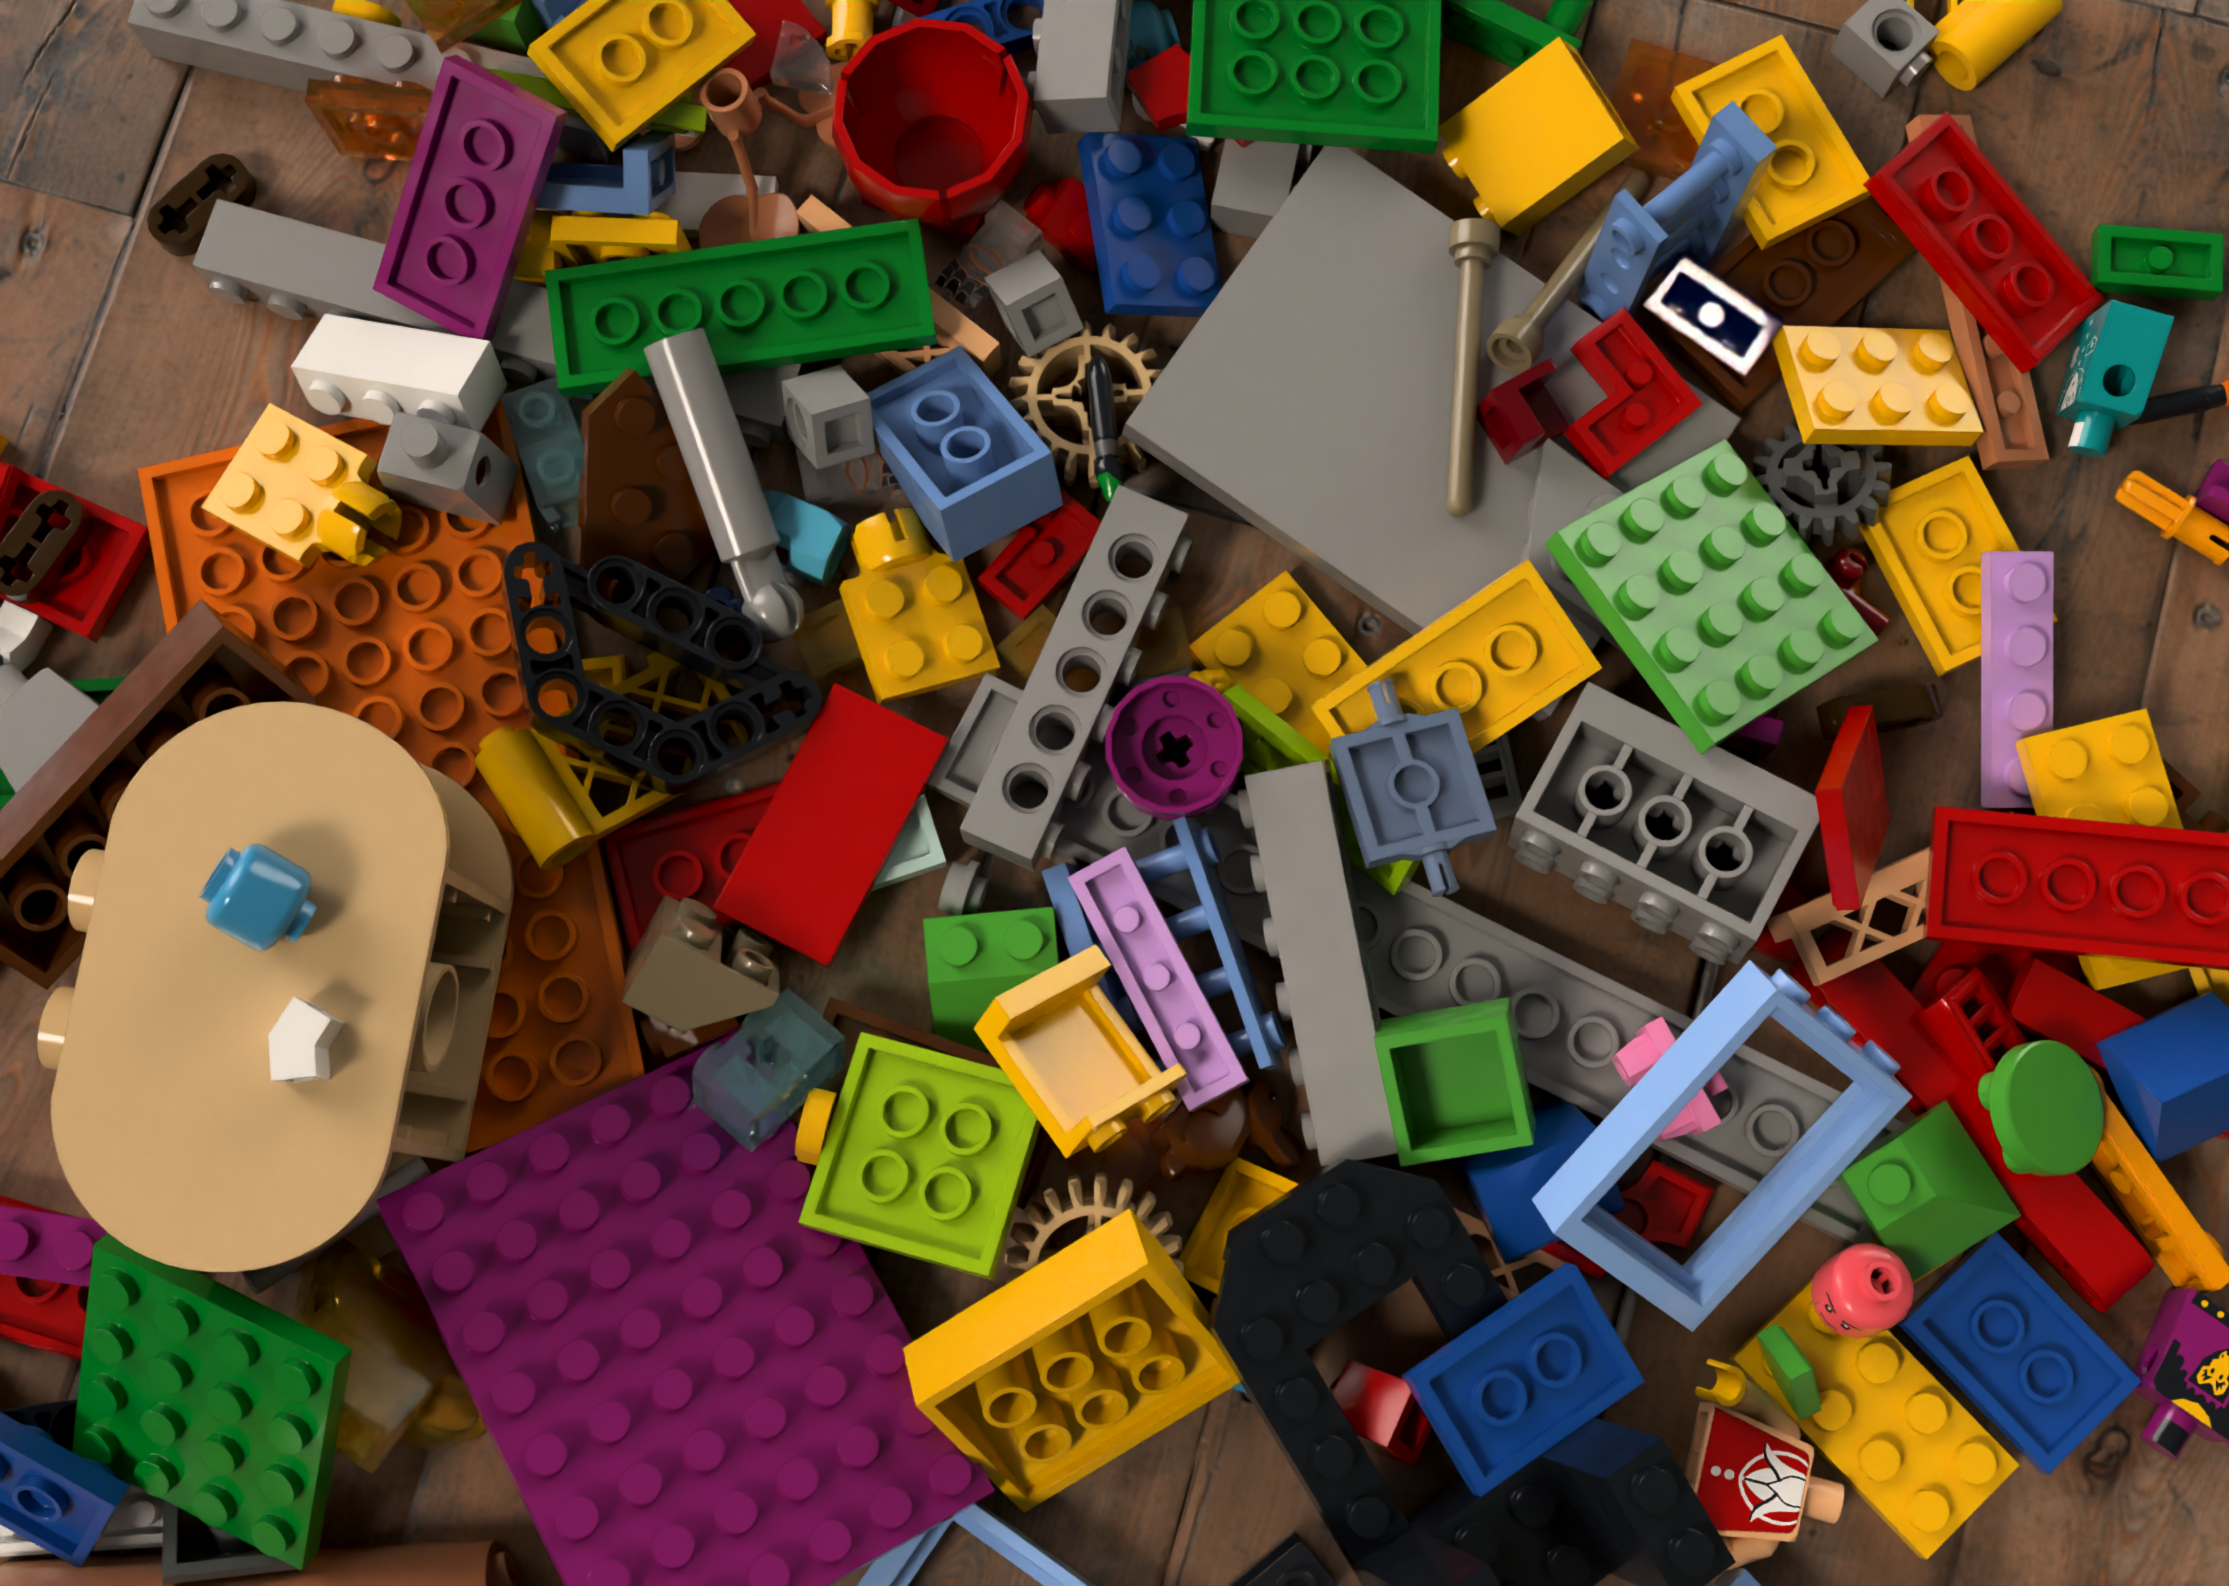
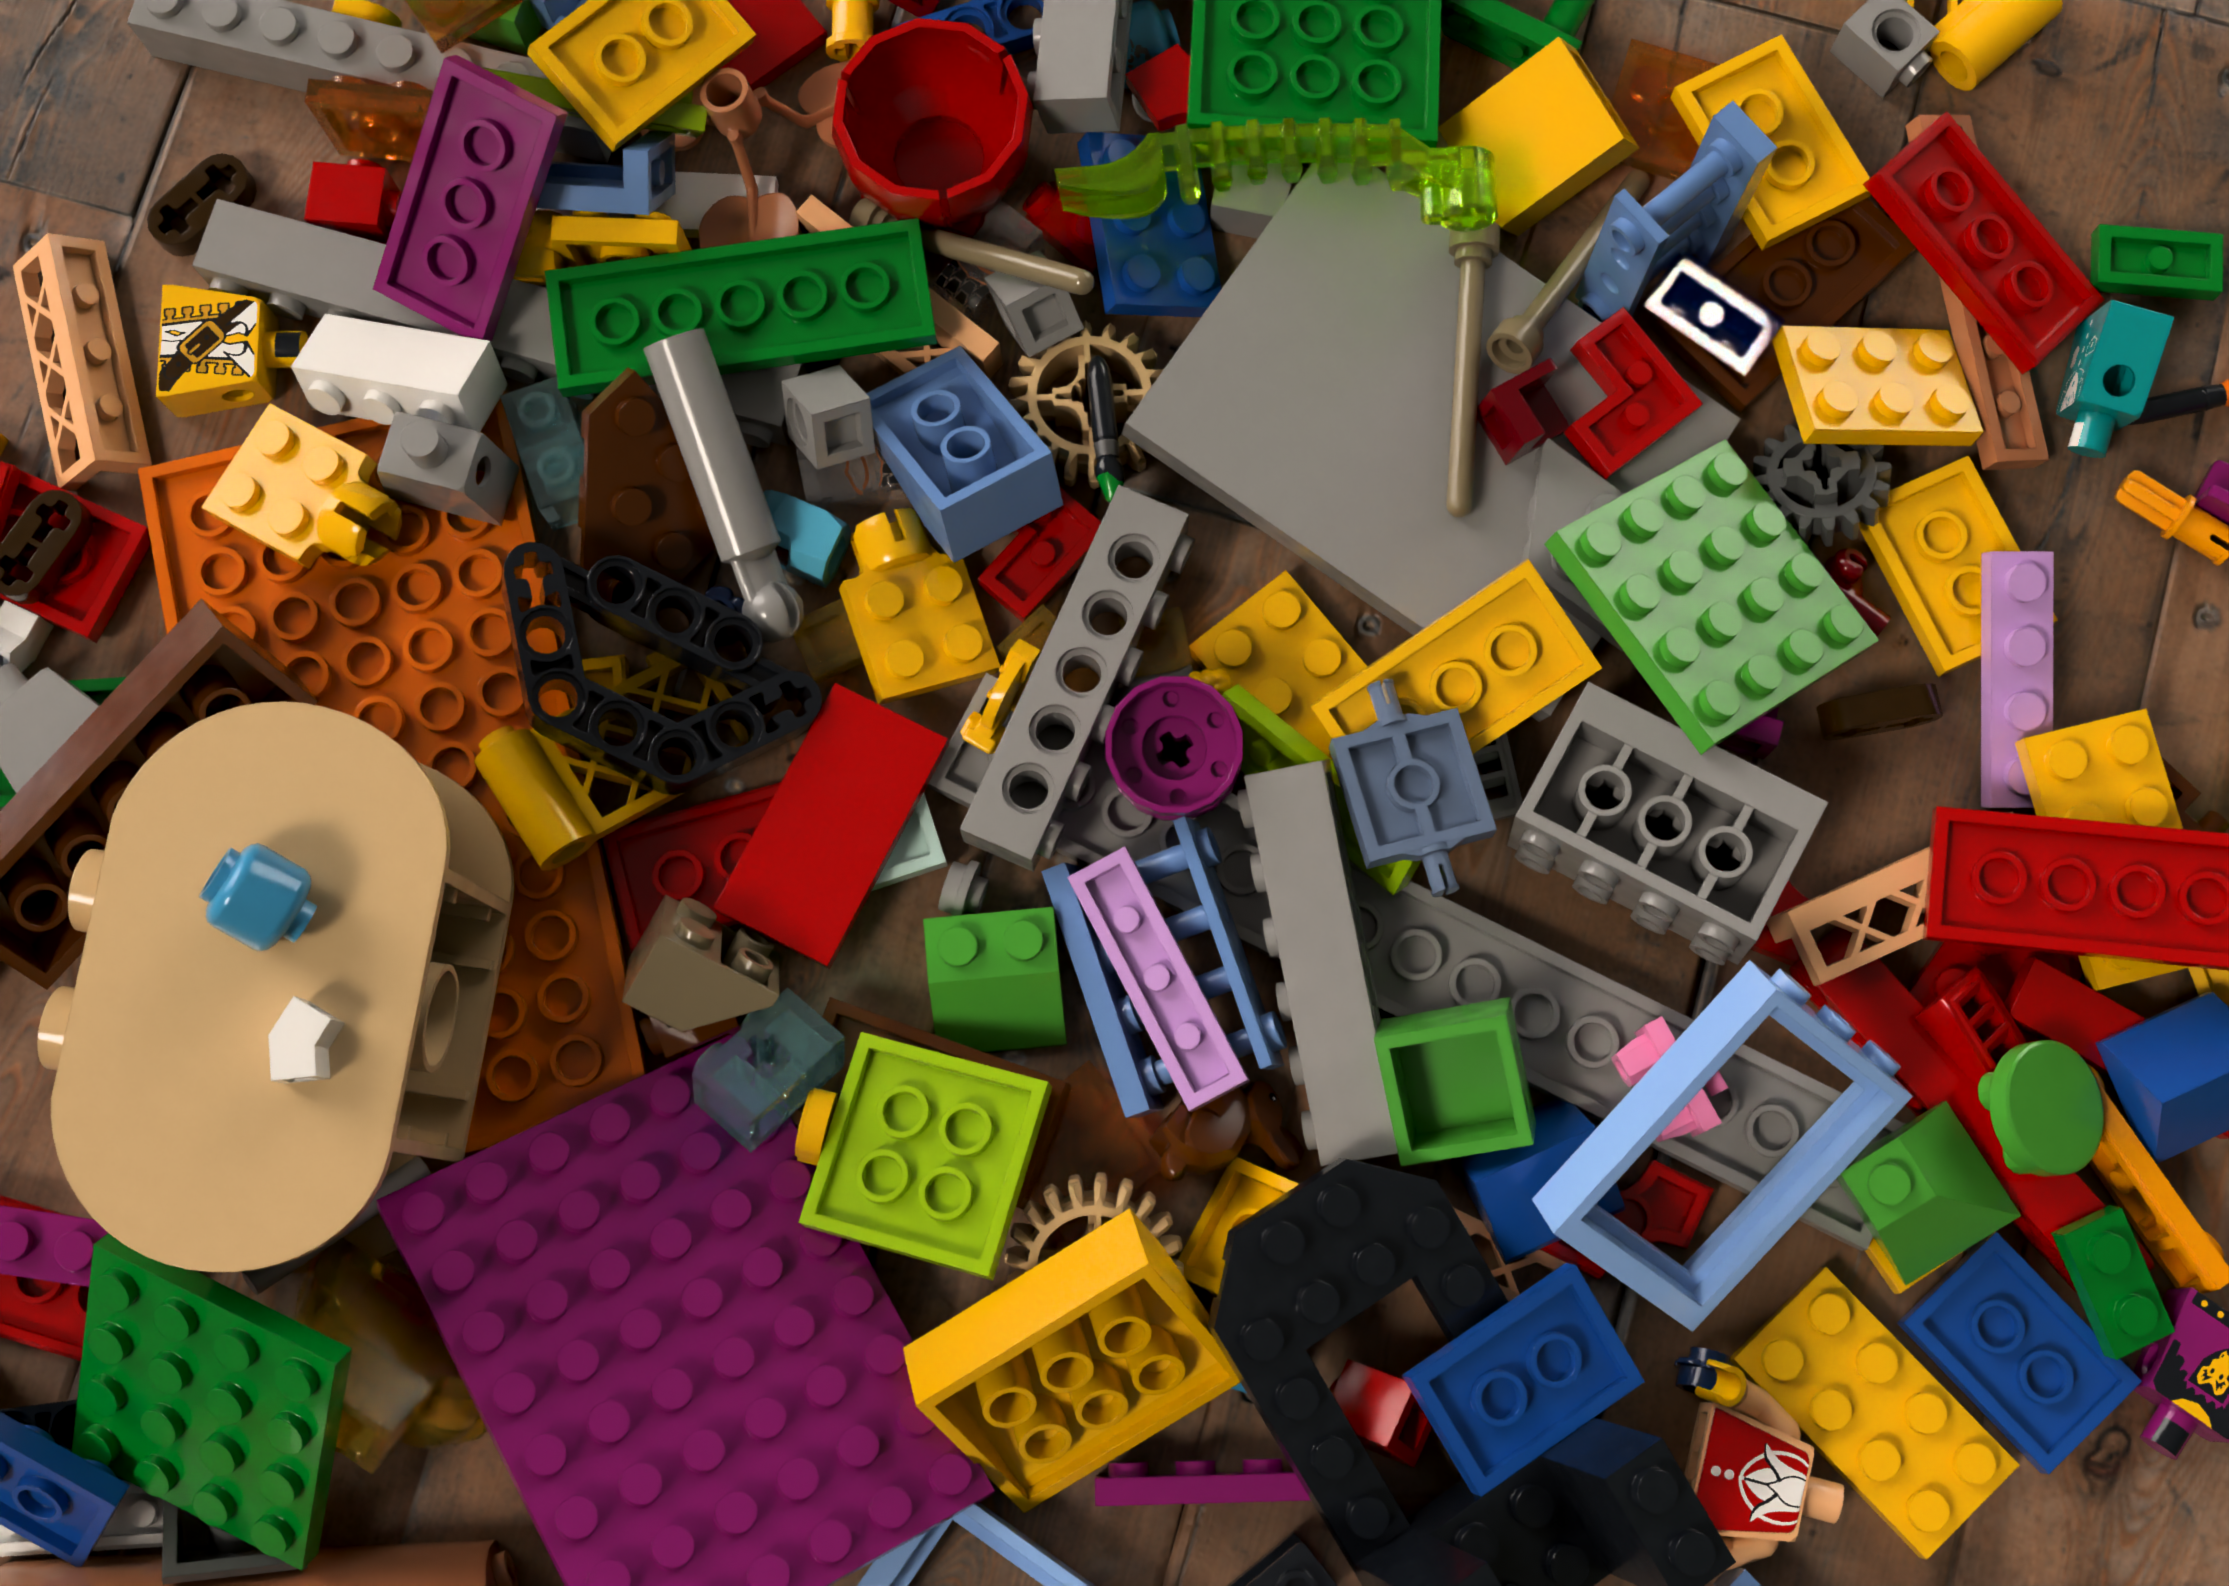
(85, 357): none -> light nougat fence
(219, 351): none -> torso
(353, 199): none -> red brick
(801, 61): clear tile -> none
(986, 254): none -> dark tan piece
(987, 729): none -> yellow piece
(1075, 1056): yellow panel -> none
(1198, 1484): none -> magenta plate
(1451, 182): none -> clear neon green piece
(1694, 1370): none -> dark blue plate
(1791, 1371): bright green tile -> none
(1853, 808): red tile -> none
(1862, 1291): coral head -> none
(2113, 1282): none -> green plate

